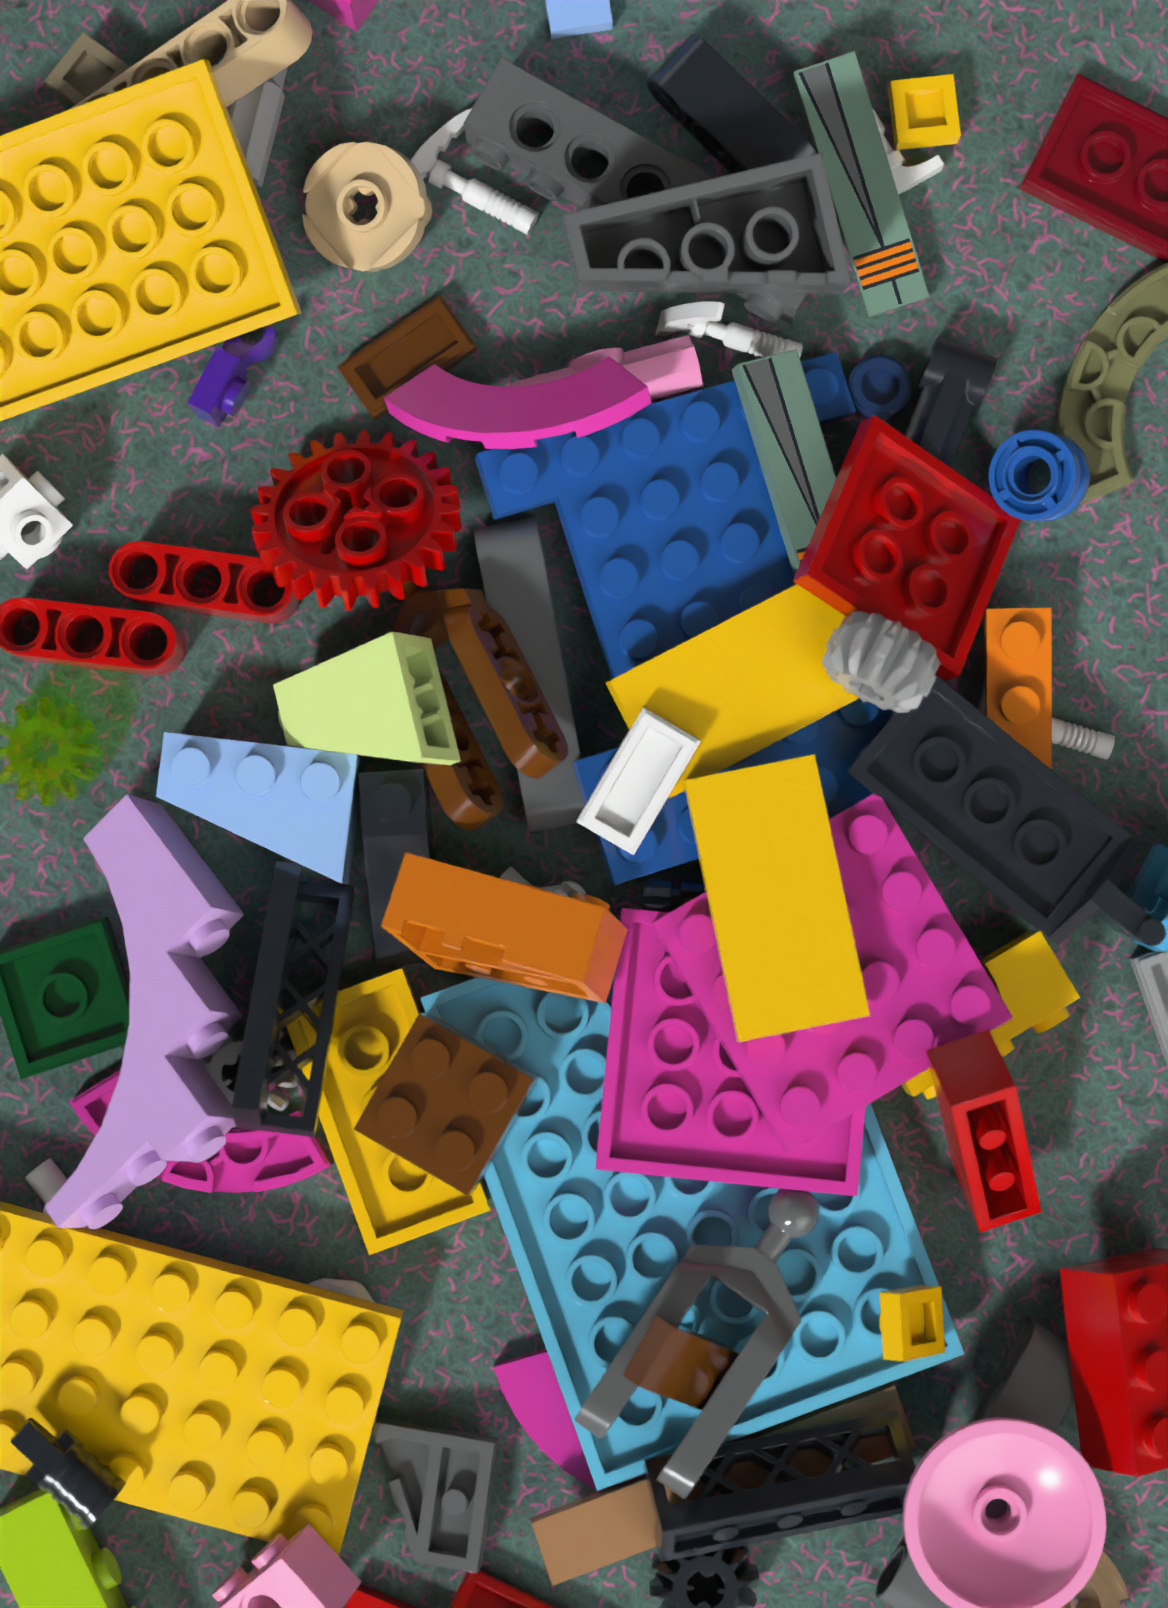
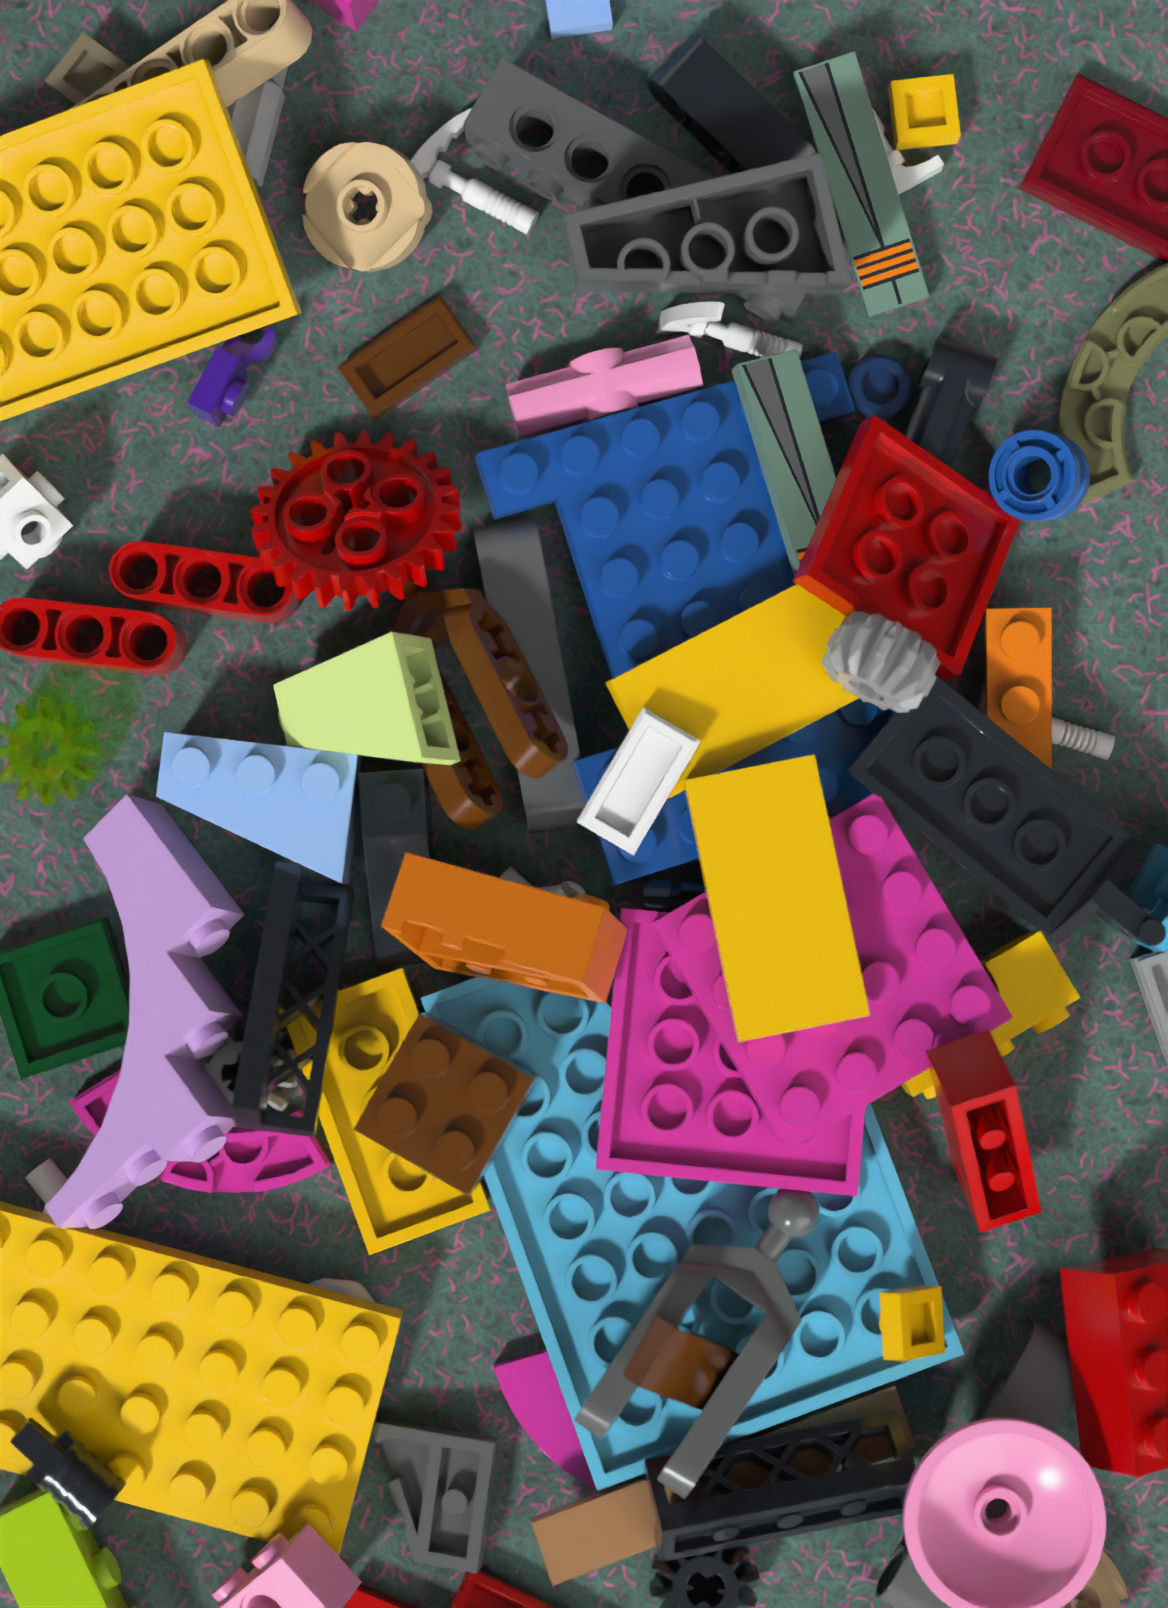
(518, 415): dark pink tile -> none

